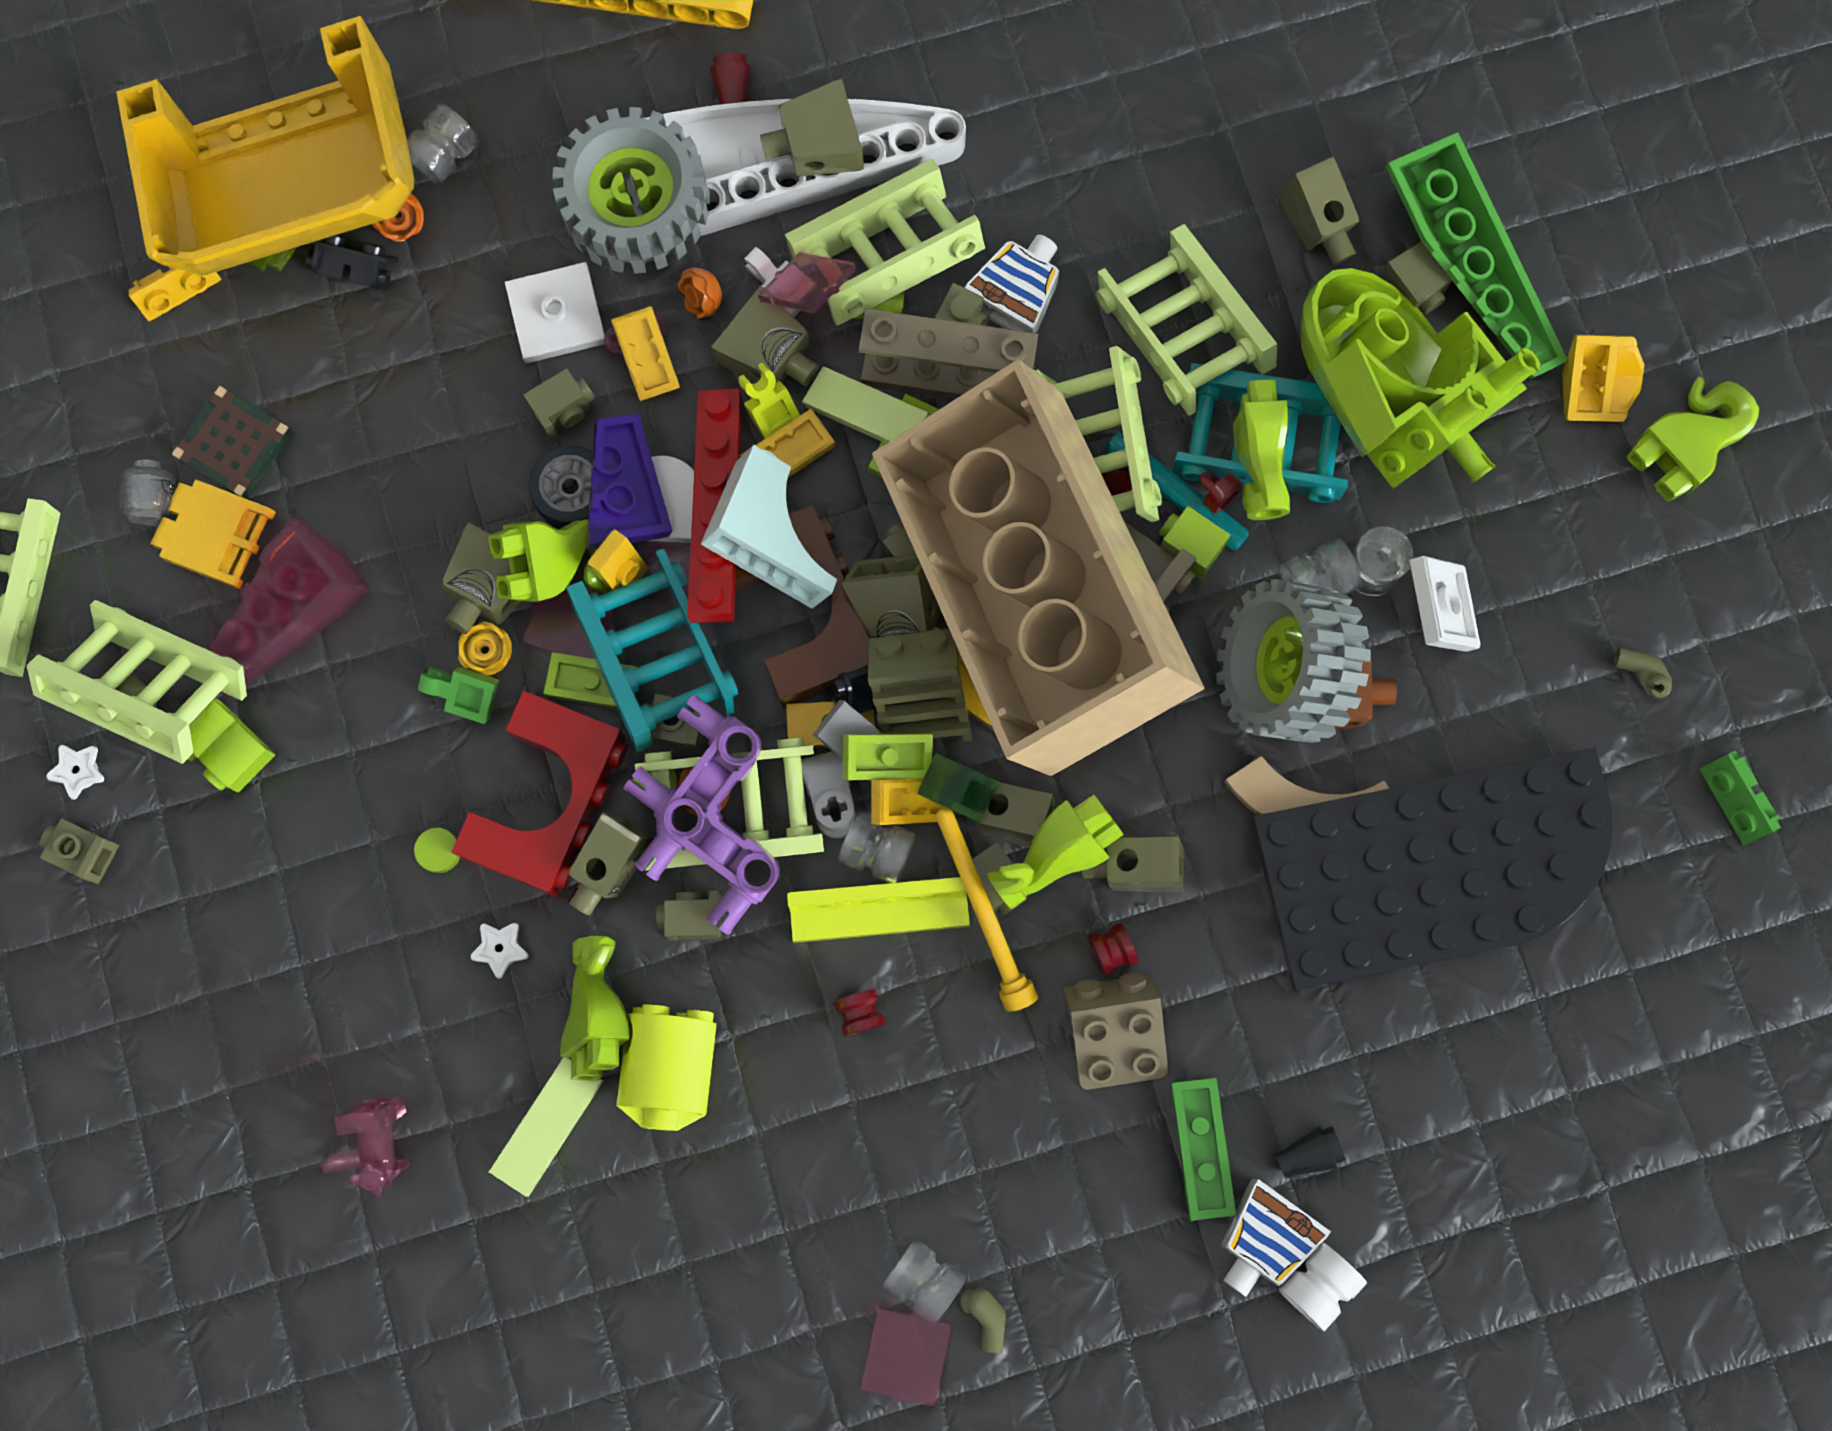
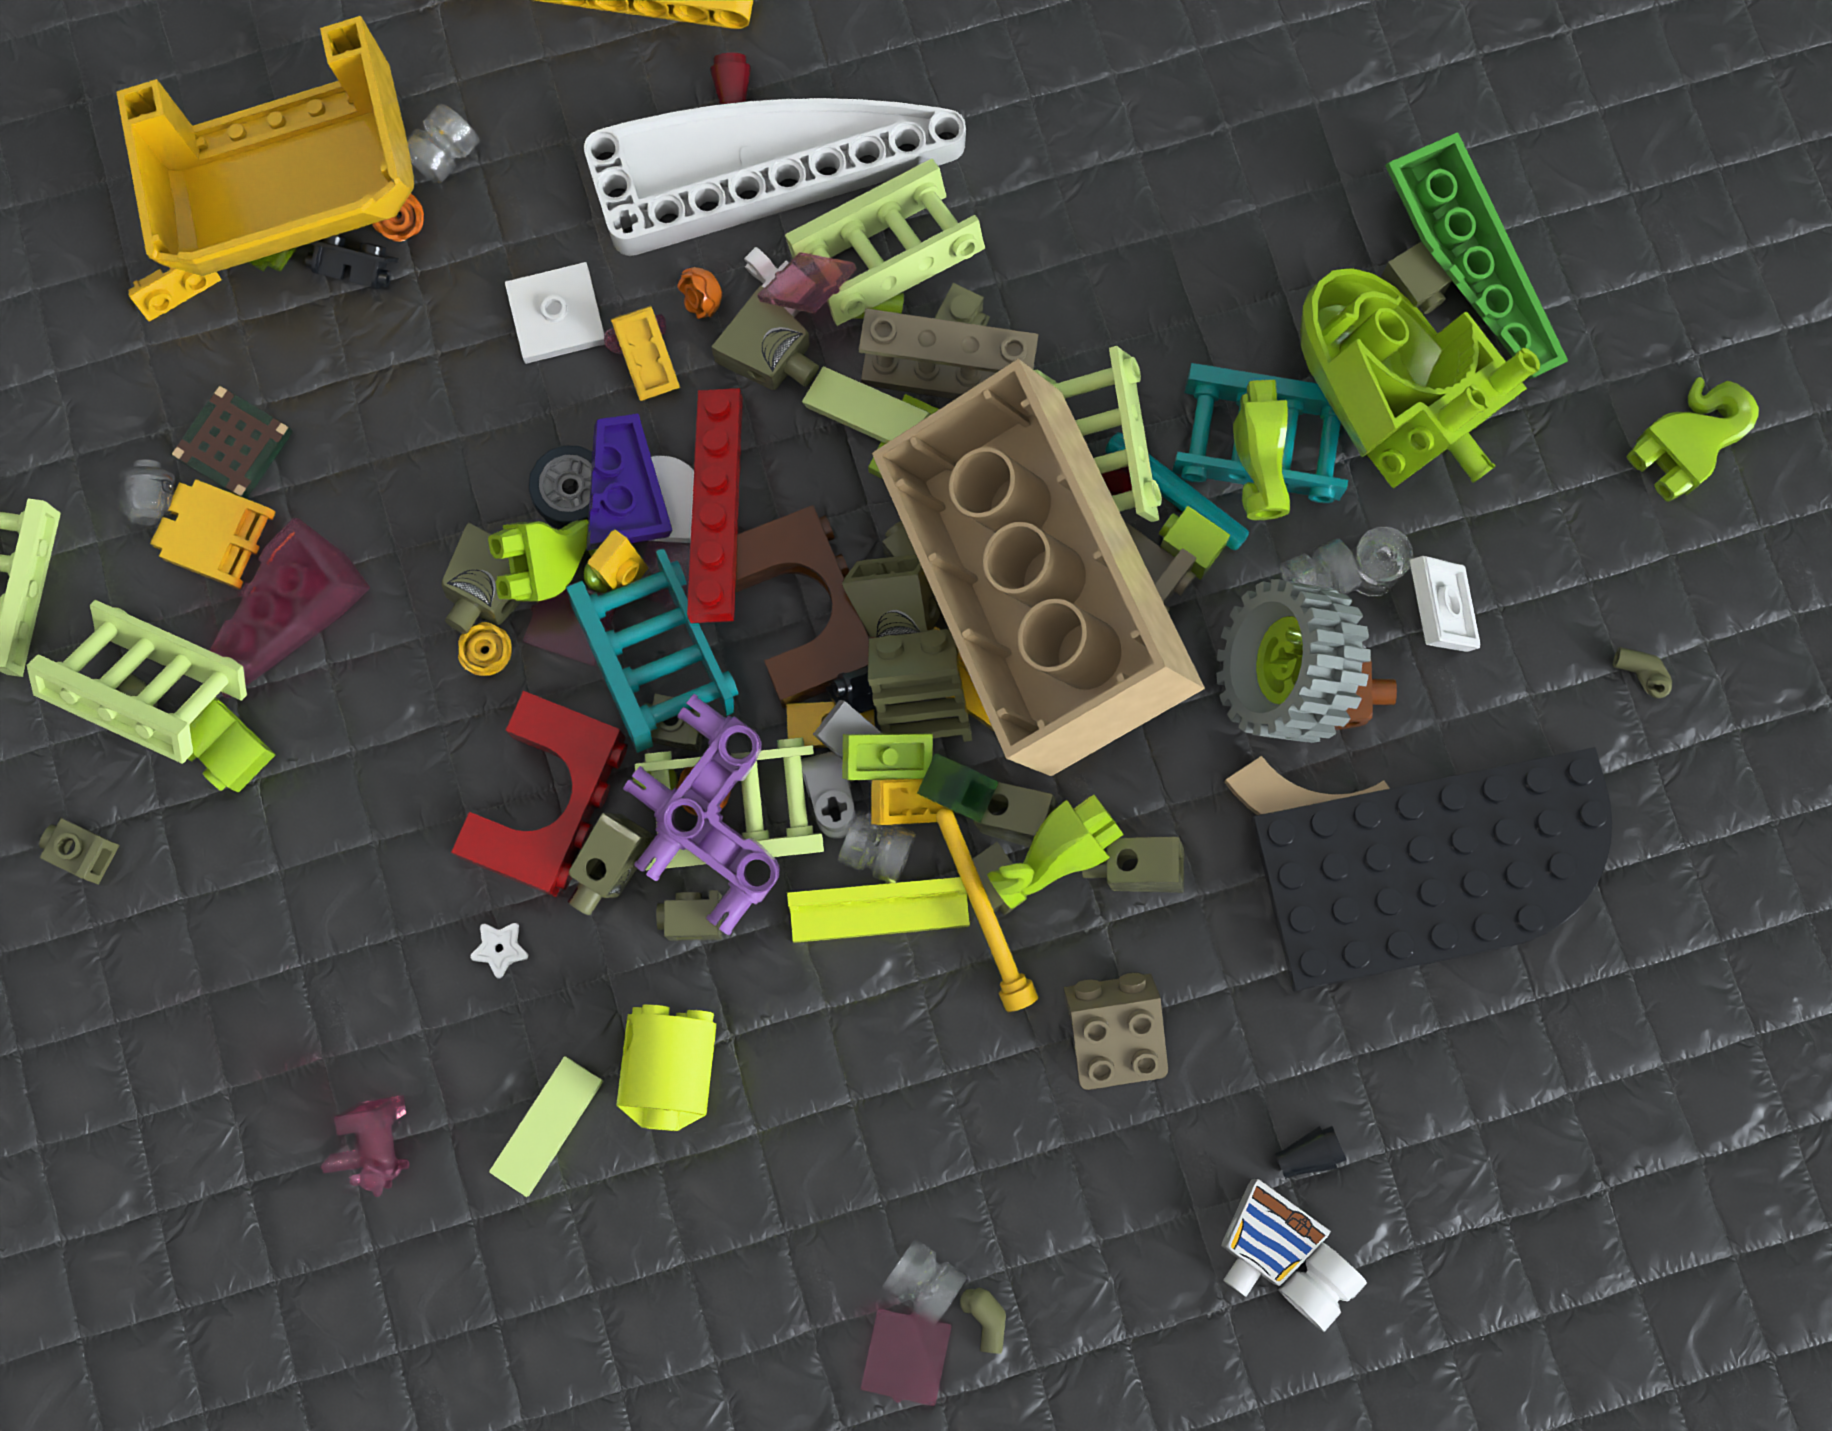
(84, 778): white plate -> none
(434, 850): lime tile -> none
(465, 692): bright green plate -> none
(559, 402): olive brick -> none
(578, 681): lime plate -> none
(596, 1015): lime hips -> none
(639, 149): light grey wheel -> none
(756, 531): light aqua arch -> none
(769, 402): neon yellow plate -> none
(799, 442): yellow plate -> none
(817, 133): olive torso -> none
(859, 1012): dark red wheel -> none
(1018, 284): torso -> none
(1112, 949): dark red wheel -> none
(1203, 1149): bright green plate -> none
(1206, 285): yellowish green fence -> none
(1220, 491): dark red tile -> none
(1321, 209): olive torso -> none
(1601, 377): yellow slope -> none
(1731, 785): bright green hinge -> none

